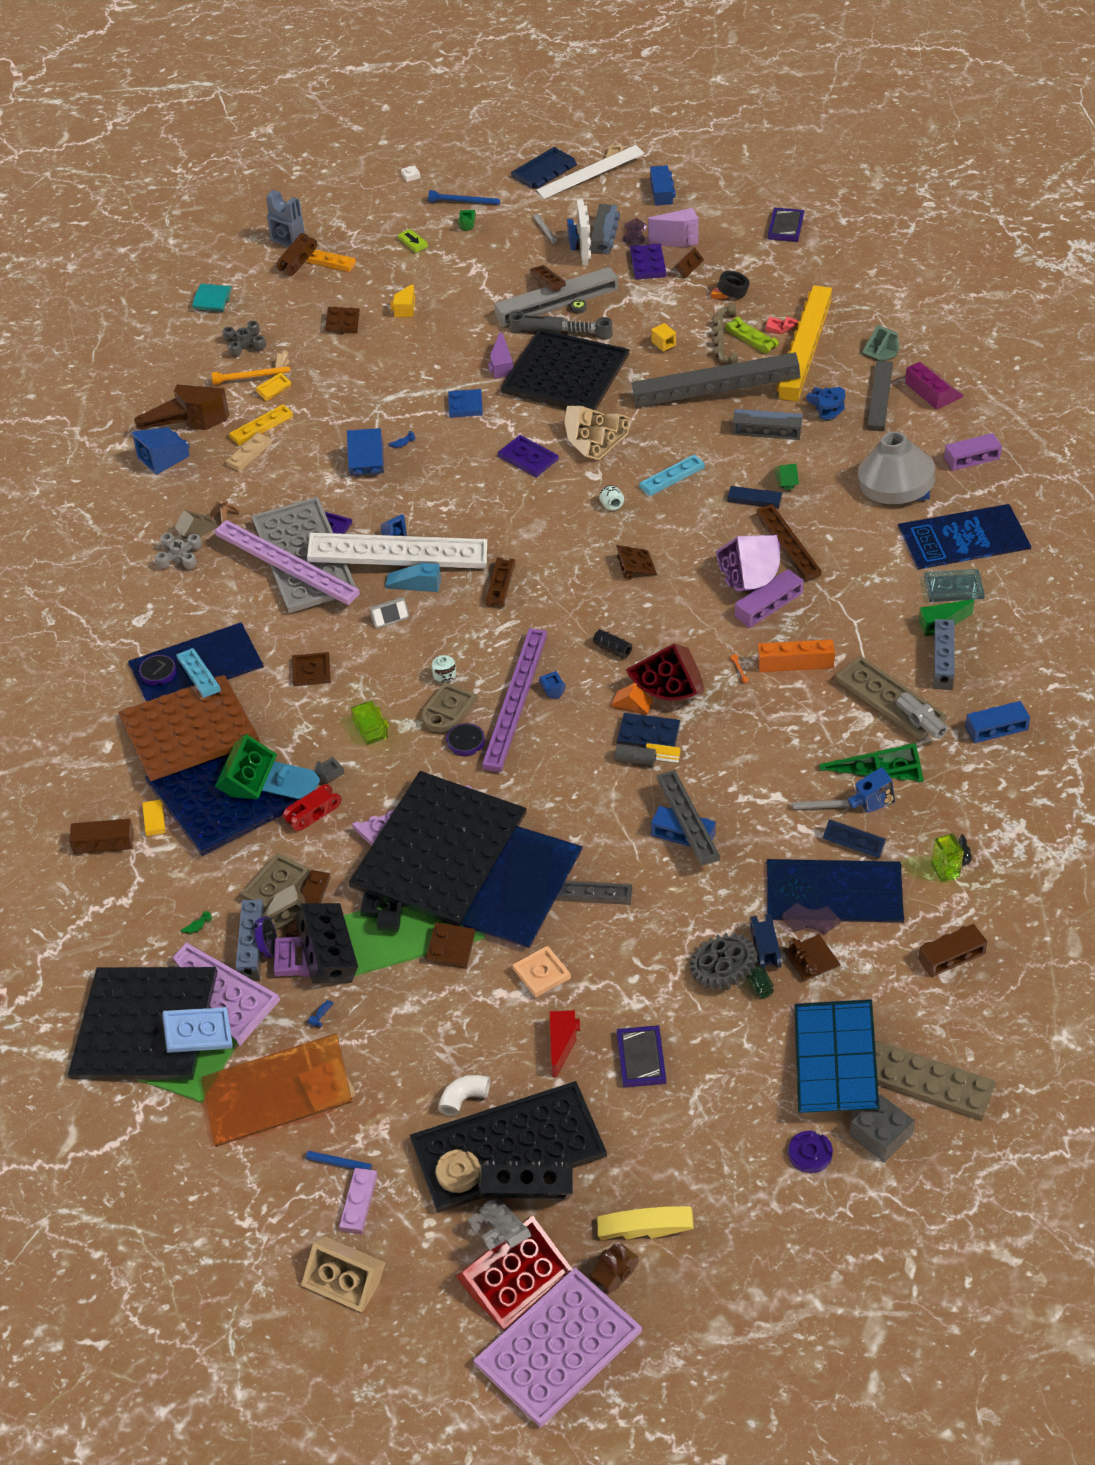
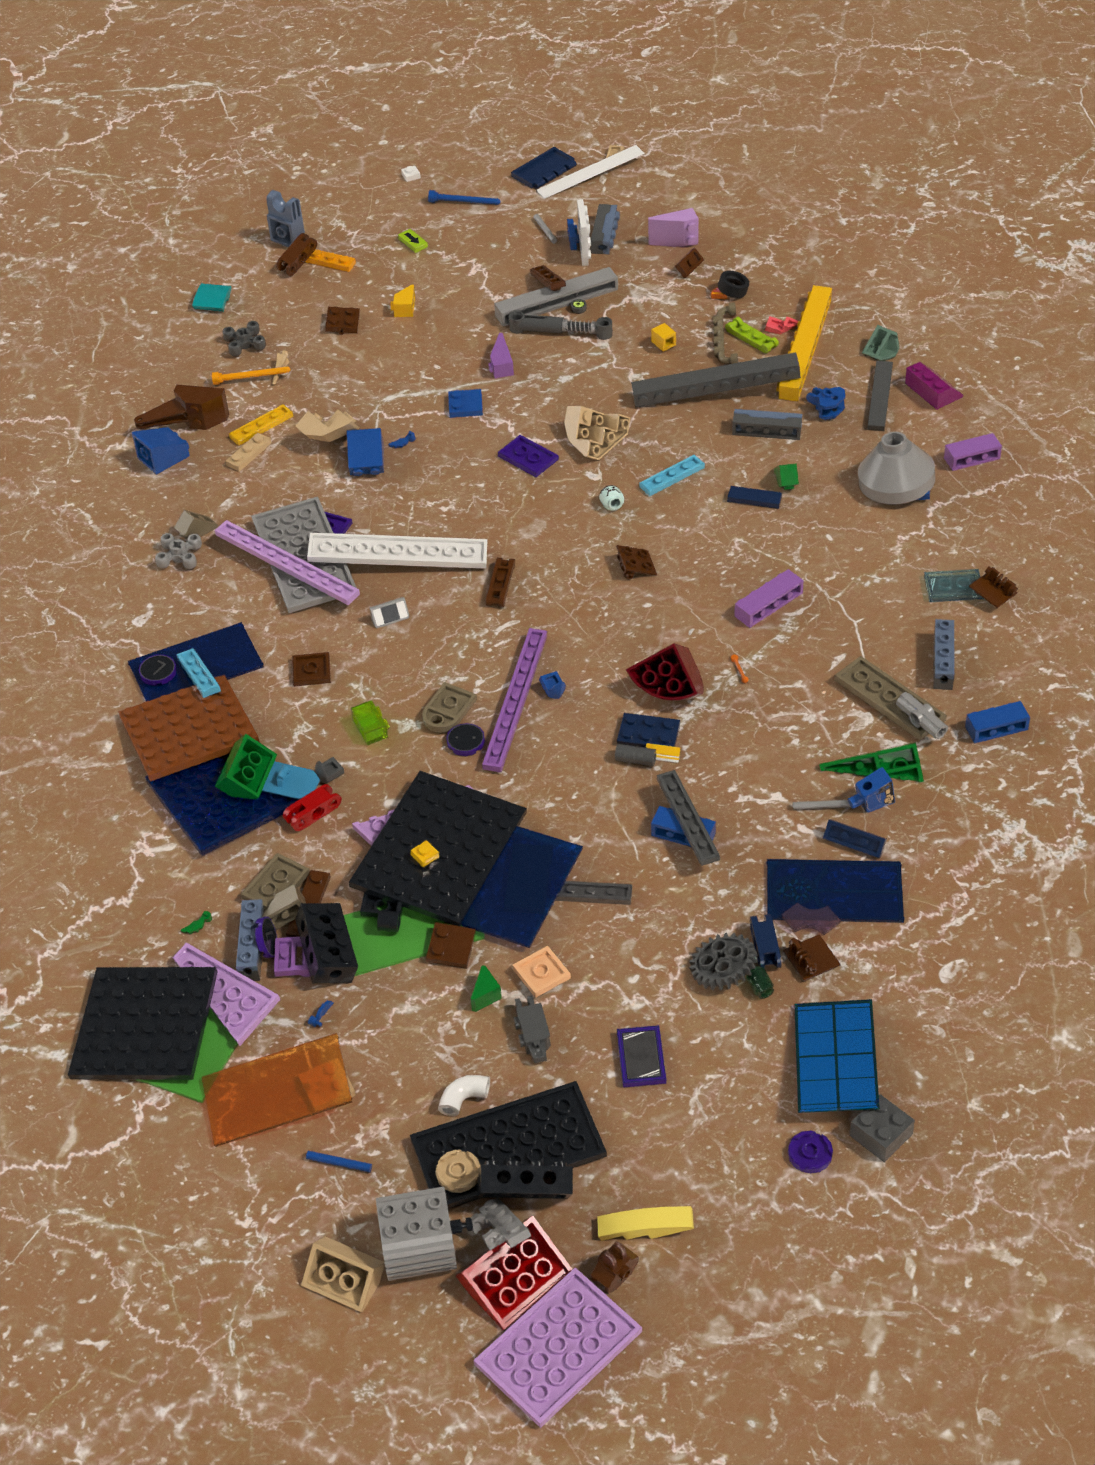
(101, 836): reddish brown brick -> none
(154, 817): yellow tile -> none
(197, 1029): light blue tile -> none
(222, 508): medium nougat plant -> none
(273, 386): yellow tile -> none
(326, 431): none -> tan brick
(358, 1201): lavender plate -> none
(394, 526): blue slope -> none
(417, 577): dark azure slope -> none
(418, 1233): none -> light grey piece
(424, 853): none -> yellow plate
(444, 668): light aqua head -> none
(467, 219): green plate -> none
(485, 990): none -> green slope
(533, 1029): none -> dark grey hinge
(563, 1037): red slope -> none
(565, 370): black plate -> none
(612, 643): black axle -> none
(632, 699): orange slope -> none
(634, 235): tile -> none
(648, 261): dark purple plate -> none
(662, 185): blue brick -> none
(749, 561): brick -> none
(786, 224): tile -> none
(789, 542): reddish brown plate -> none
(796, 655): orange brick -> none
(933, 1081): dark tan plate -> none
(947, 857): clear neon green brick -> none
(948, 611): green slope -> none
(952, 950): reddish brown brick -> none
(964, 536): clear blue piece -> none
(967, 856): black bar -> none
(993, 588): none -> reddish brown hinge

